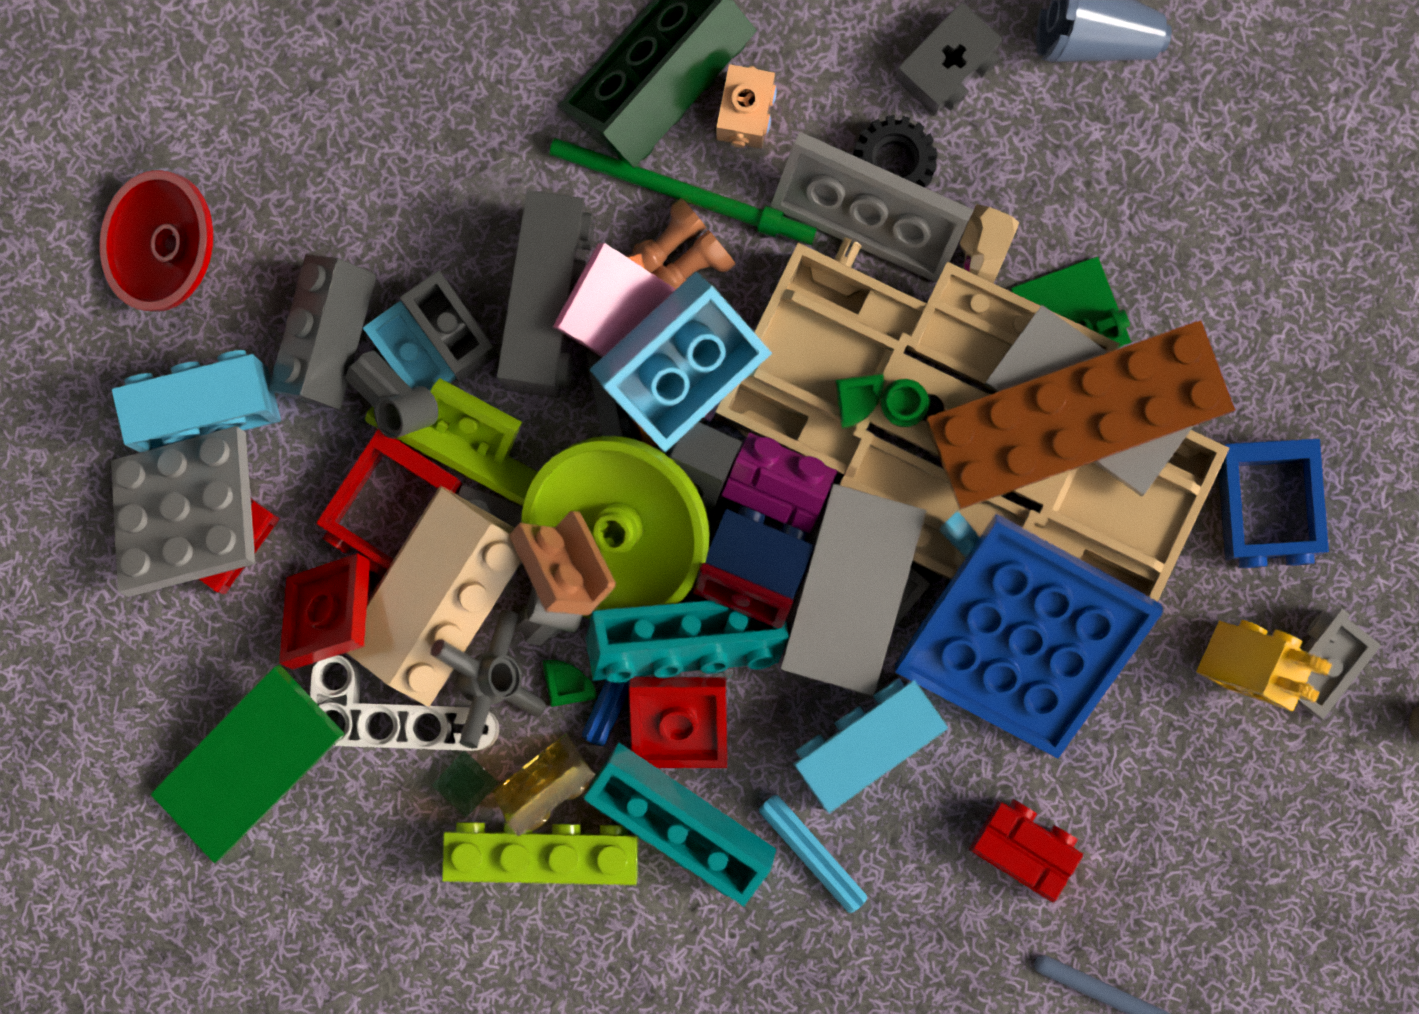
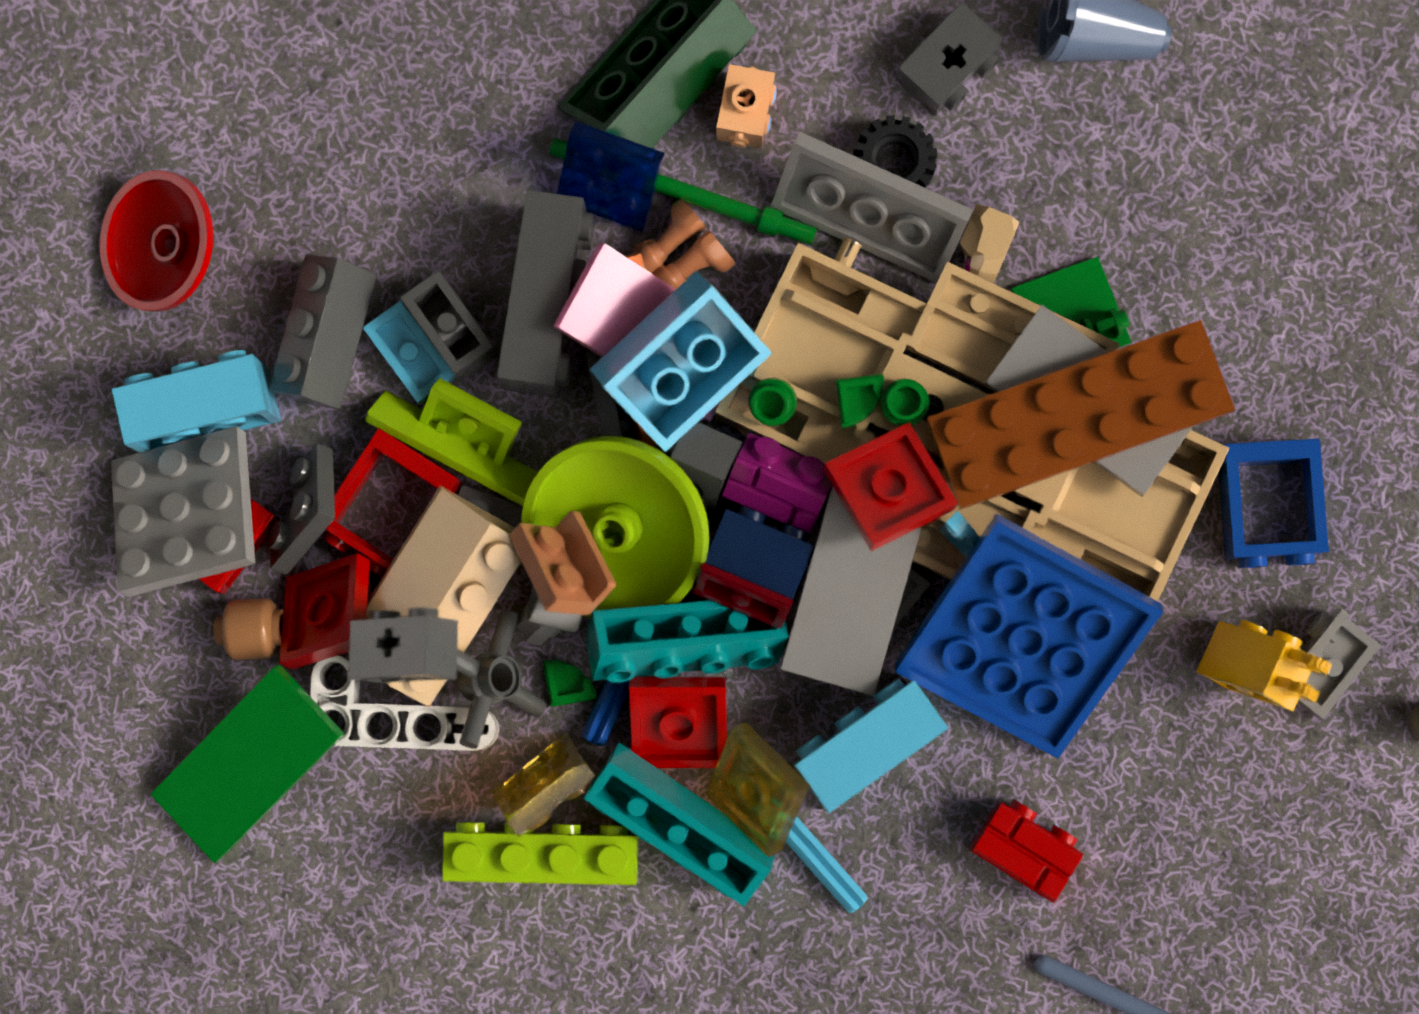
(249, 629): none -> medium nougat head
(310, 512): none -> dark grey plate
(396, 405): dark grey piece -> none
(403, 647): none -> dark grey brick
(465, 783): clear green tile -> none
(610, 175): none -> clear blue plate
(757, 789): none -> clear yellow plate
(772, 401): none -> green plate
(890, 486): none -> red plate

